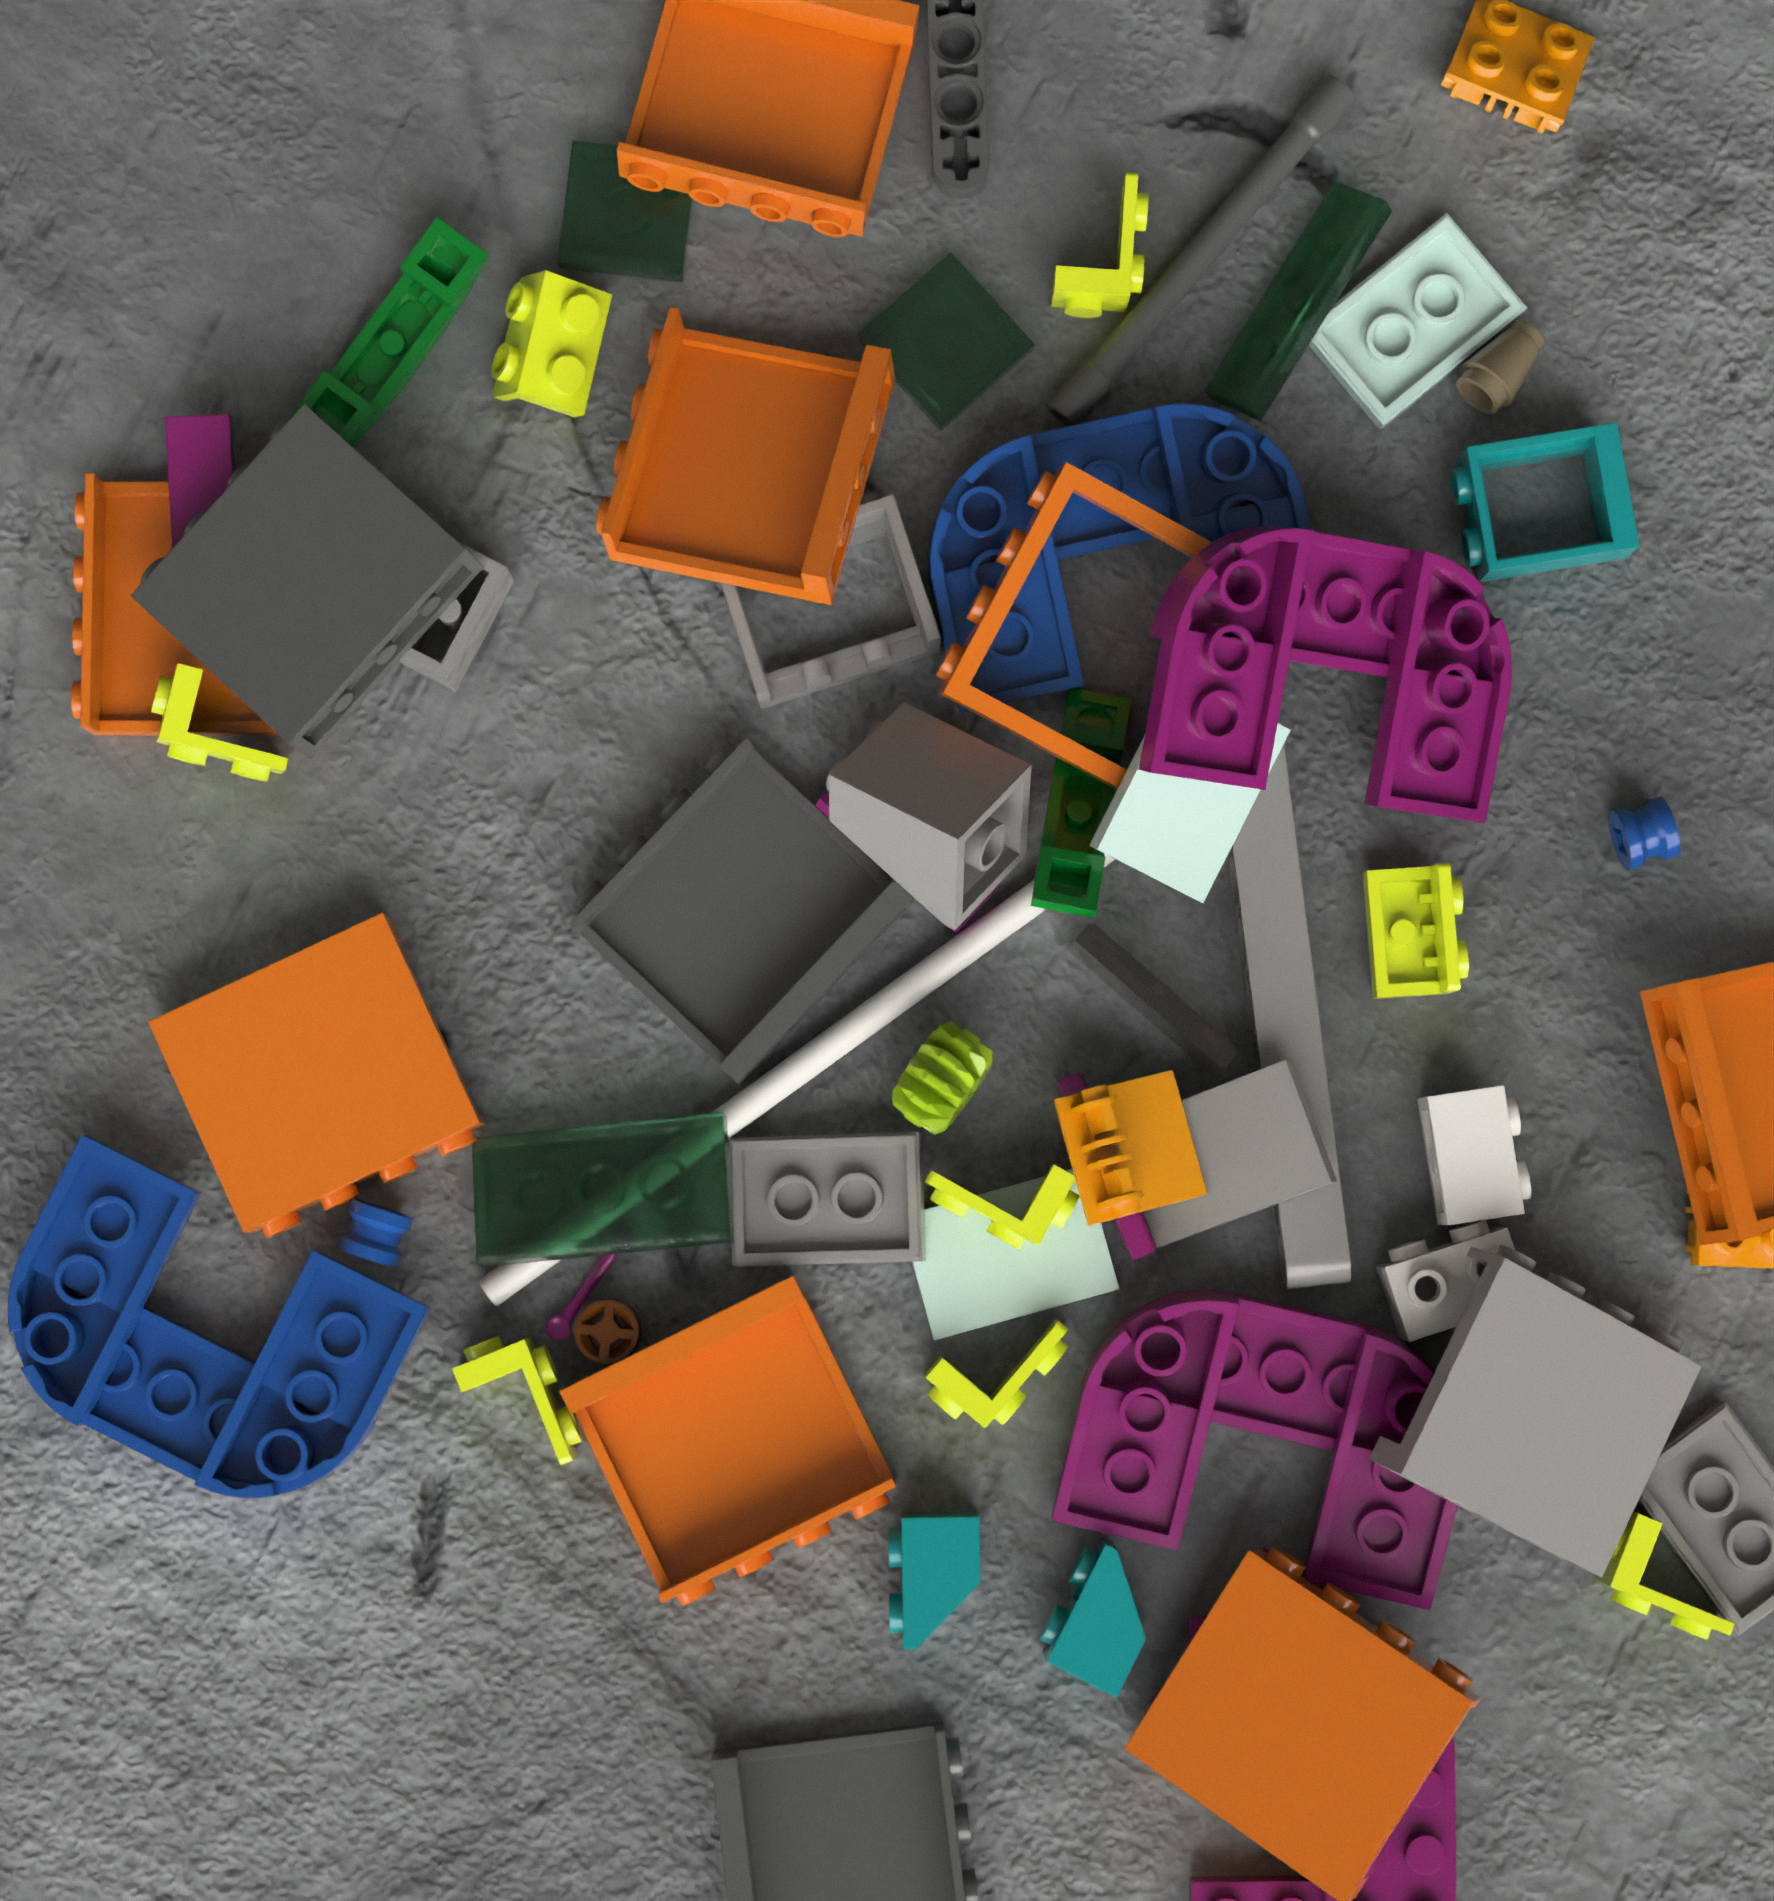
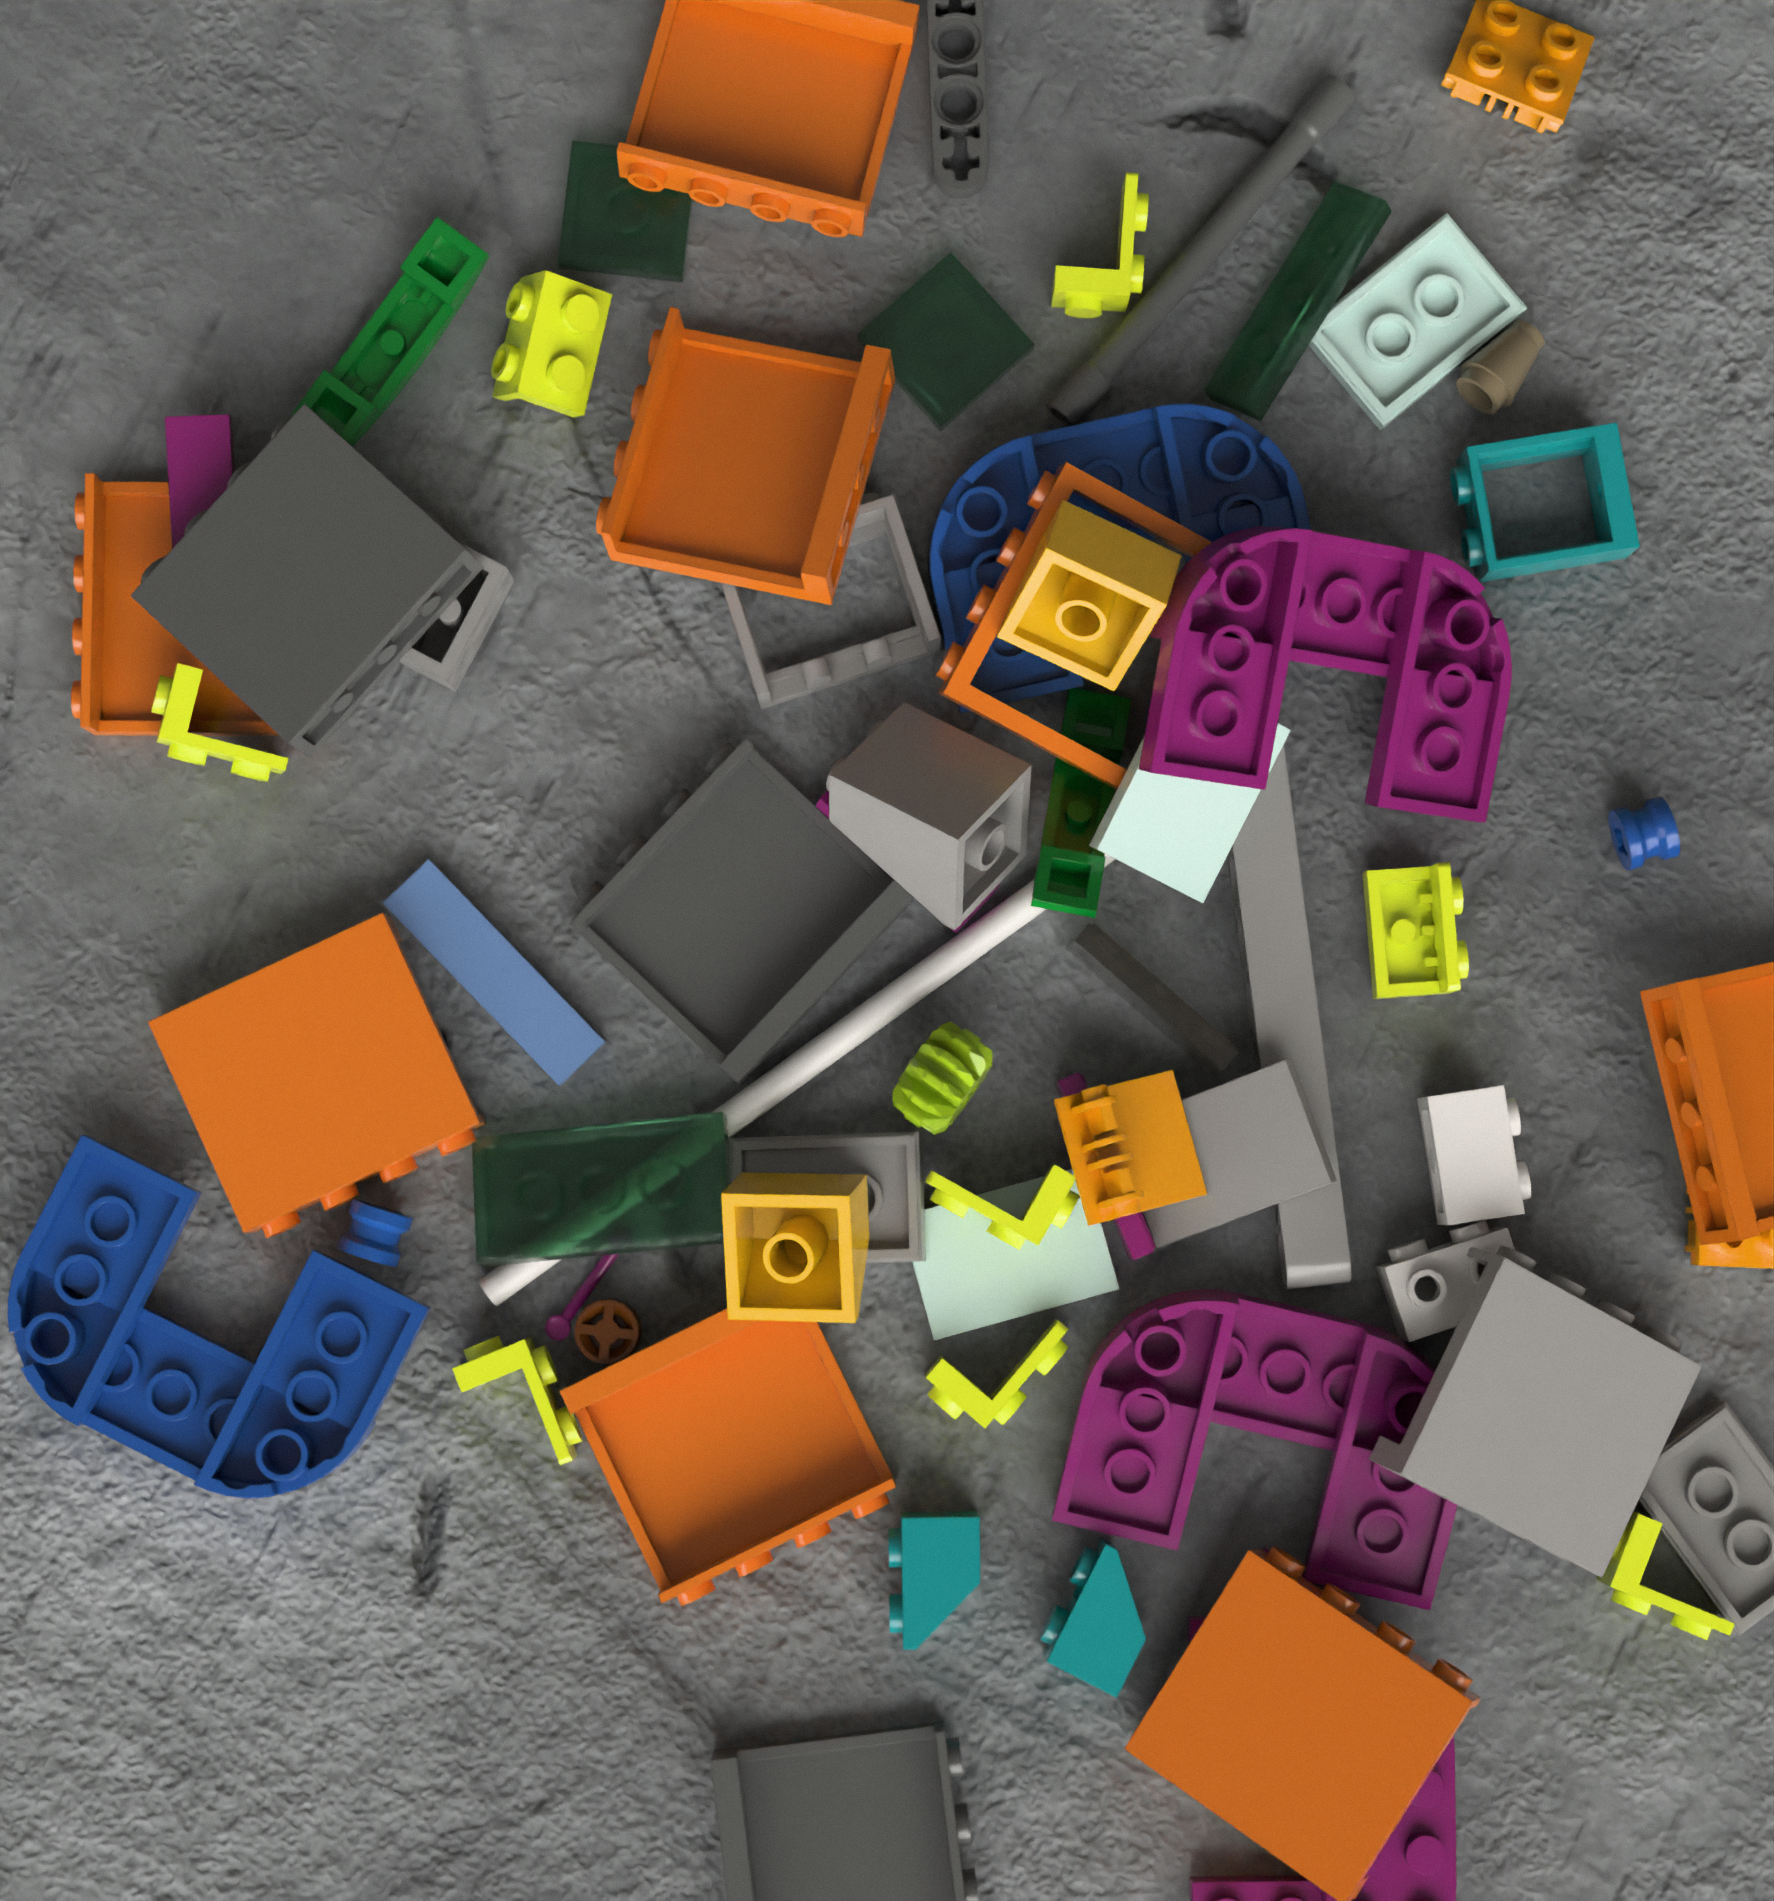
(494, 972): none -> medium blue tile
(795, 1246): none -> yellow slope
(1090, 596): none -> yellow slope

